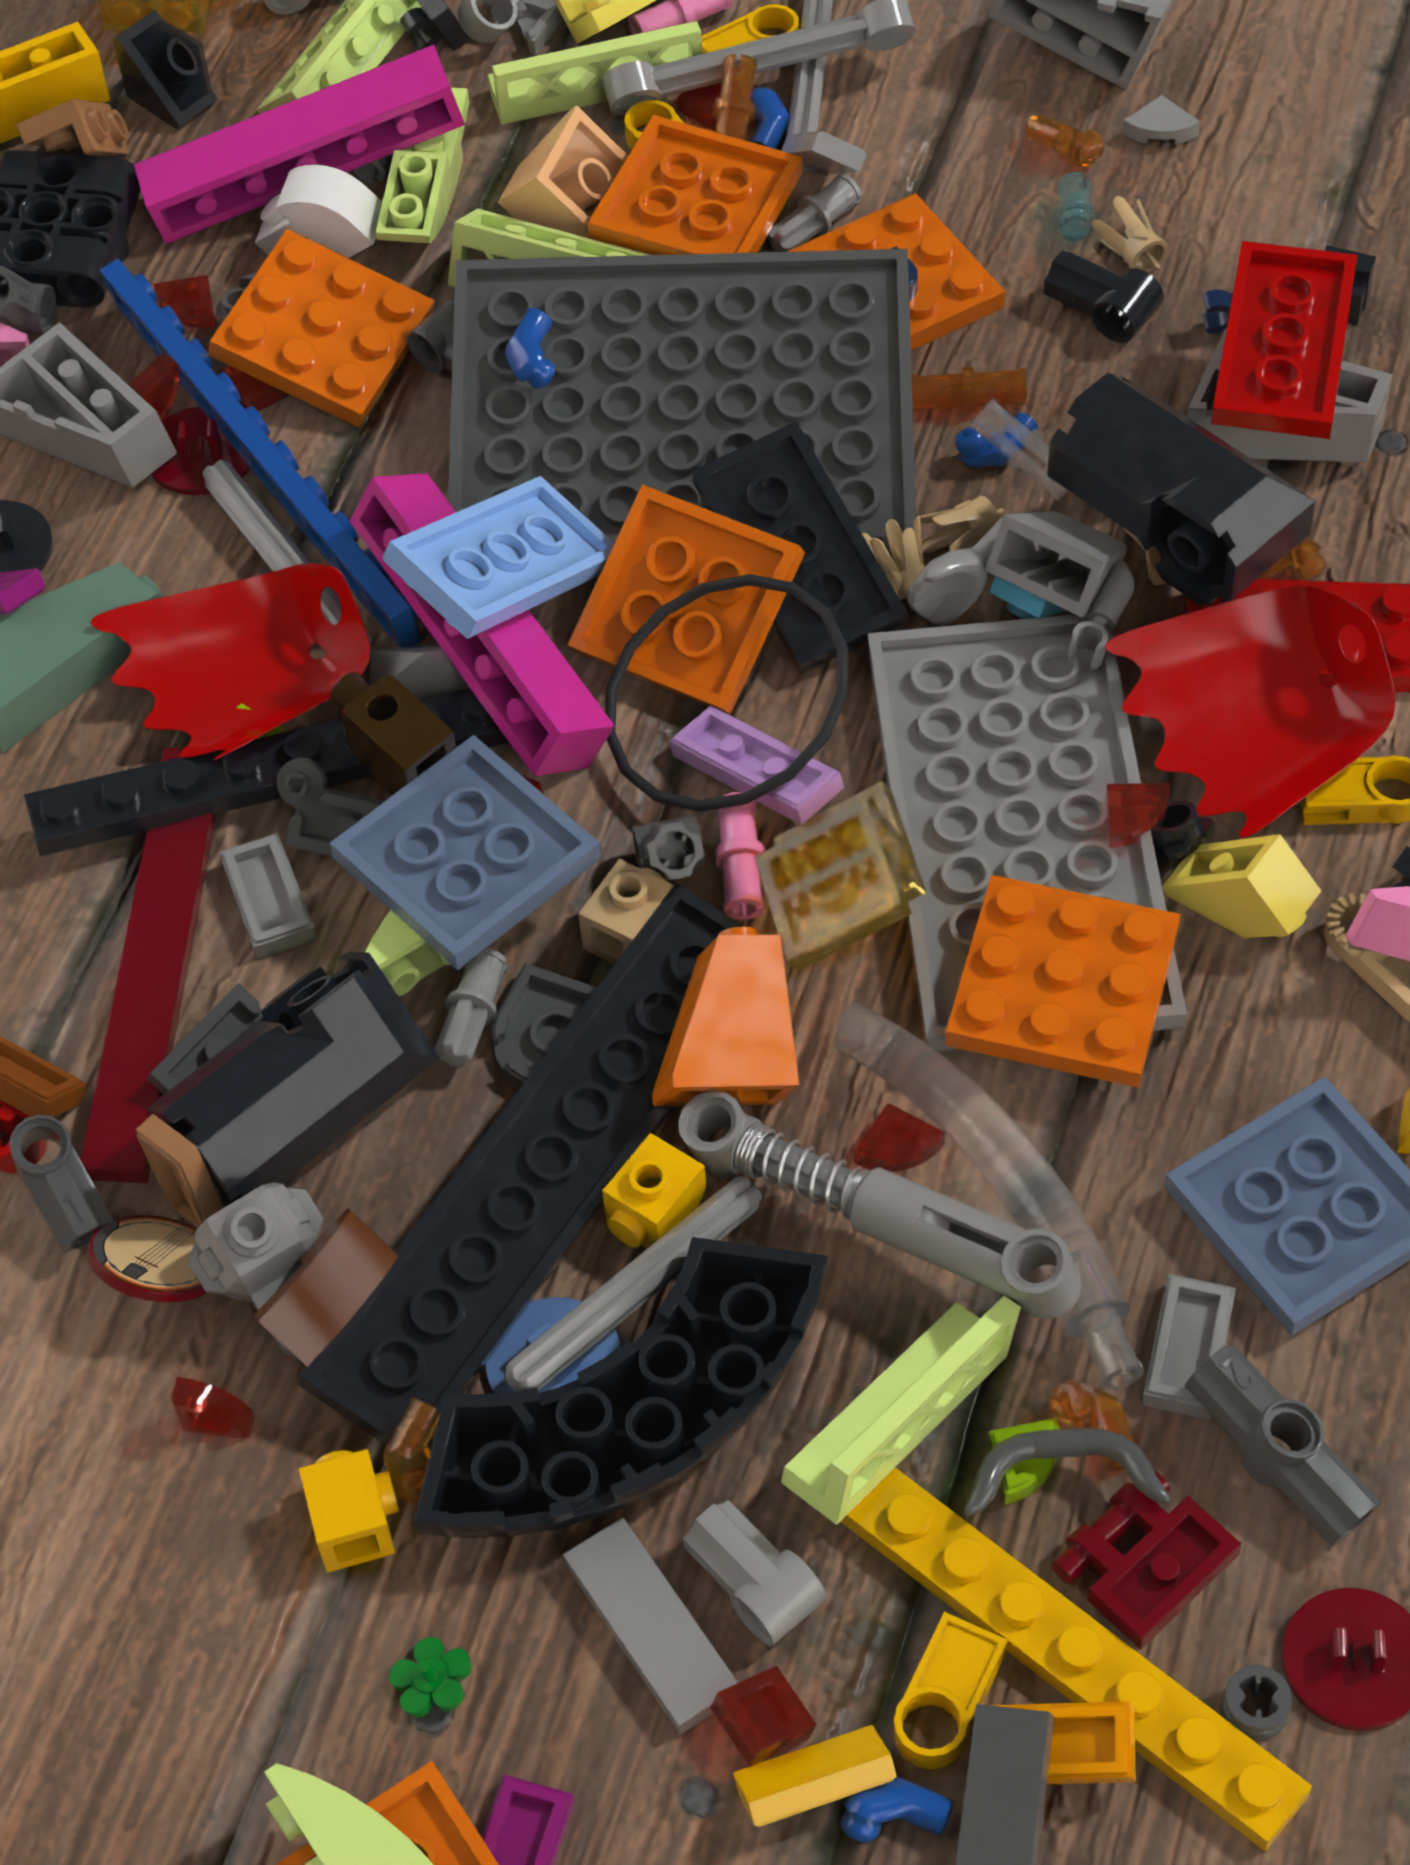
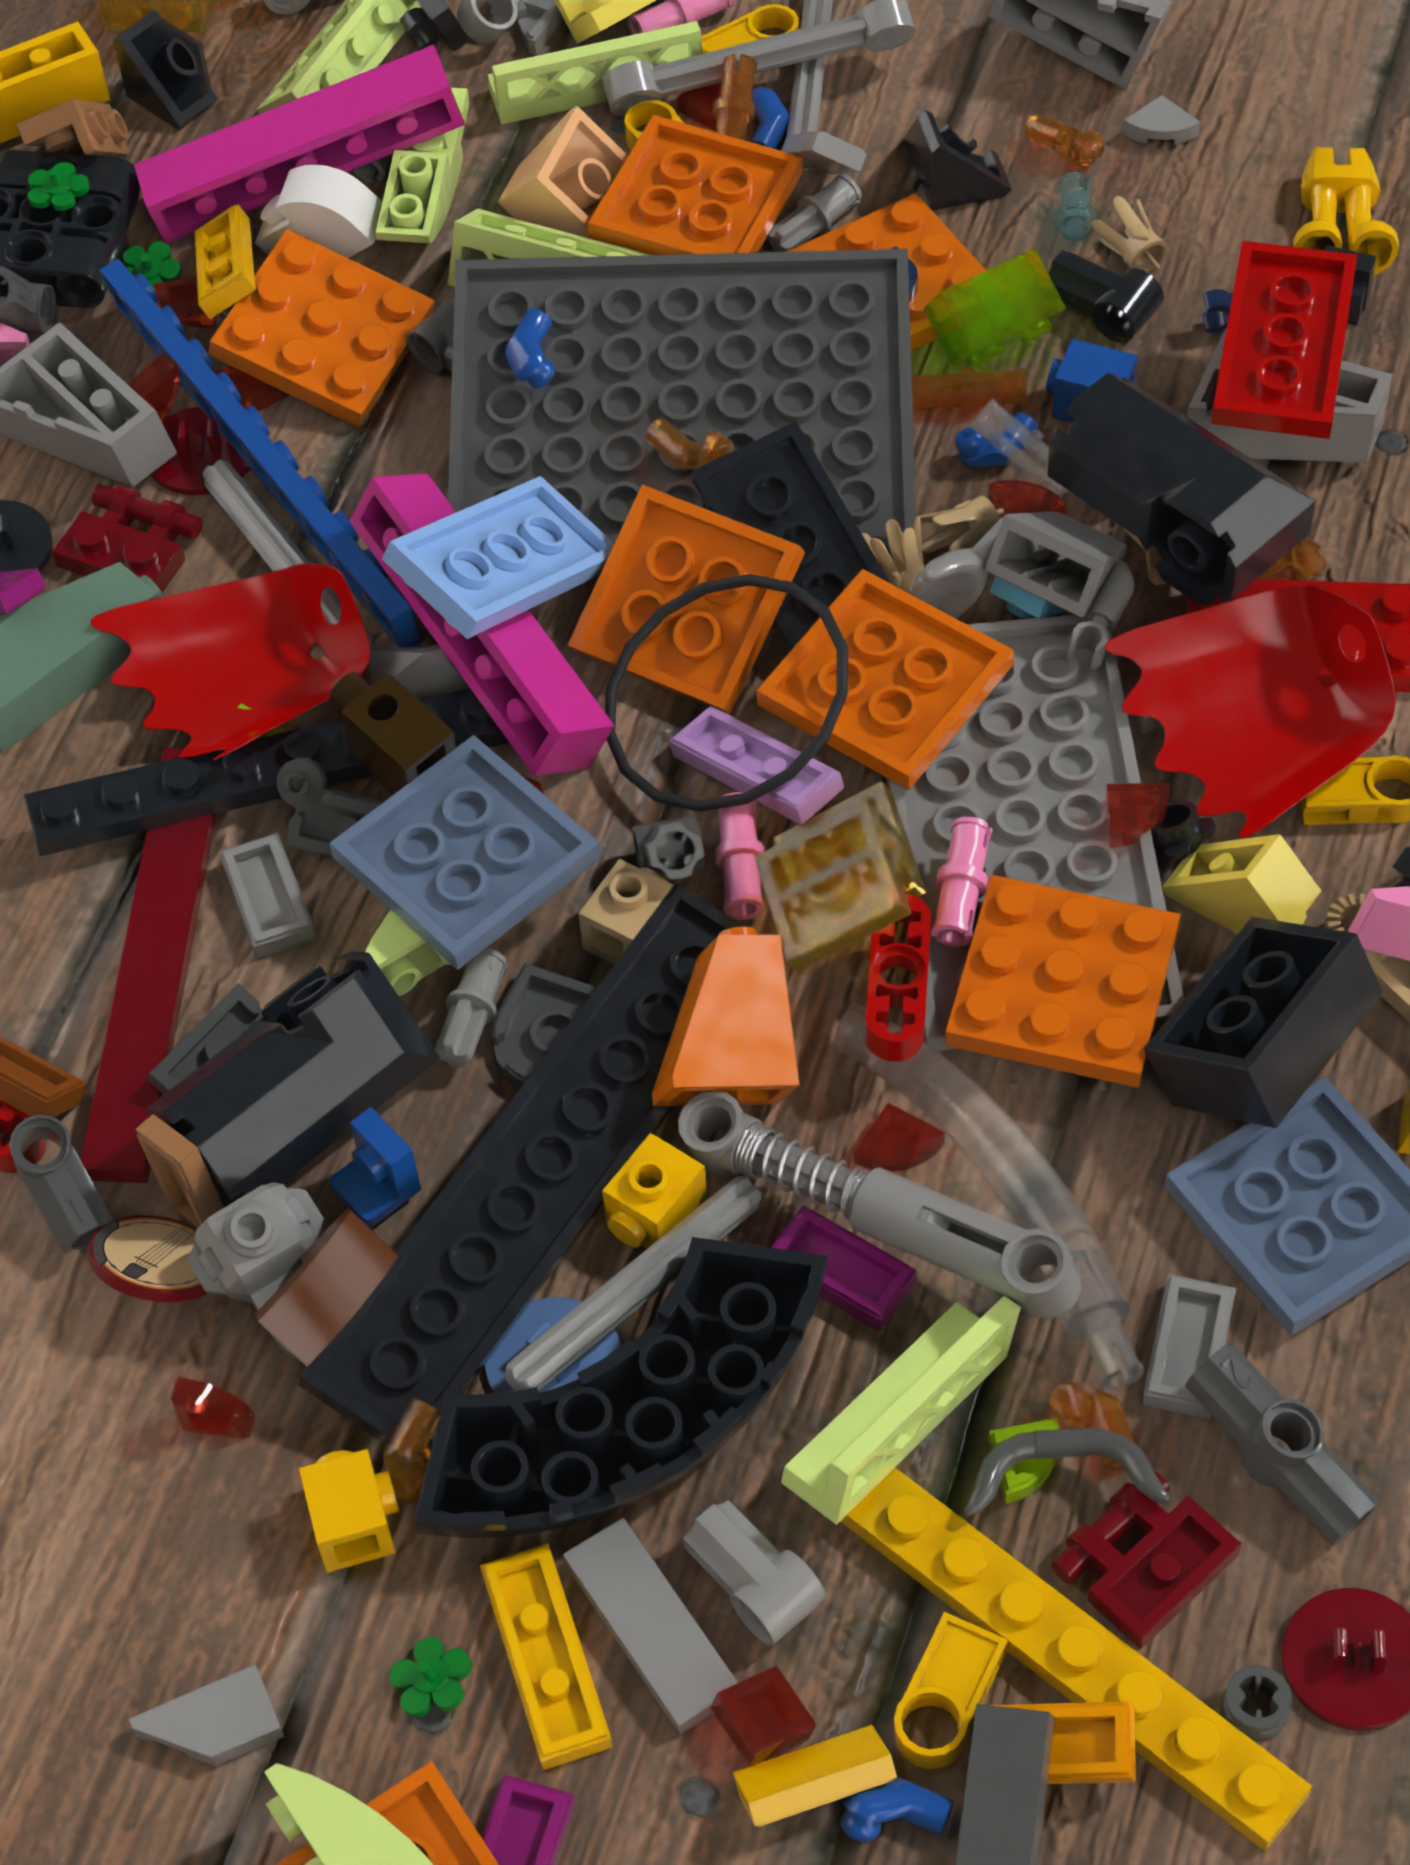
(57, 187): none -> green plant
(101, 542): none -> dark red plate
(154, 265): none -> green plant
(214, 1720): none -> light grey tile
(224, 261): none -> yellow tile
(380, 1173): none -> blue bracket
(546, 1657): none -> yellow tile
(682, 450): none -> clear orange arm
(858, 1274): none -> magenta tile
(909, 678): none -> orange plate
(909, 997): none -> red beam
(949, 169): none -> black slope
(961, 881): none -> bright pink pin
(995, 309): none -> clear neon green brick
(1023, 497): none -> clear red tile
(1080, 369): none -> blue brick
(1264, 1021): none -> black brick
(1347, 190): none -> yellow piece

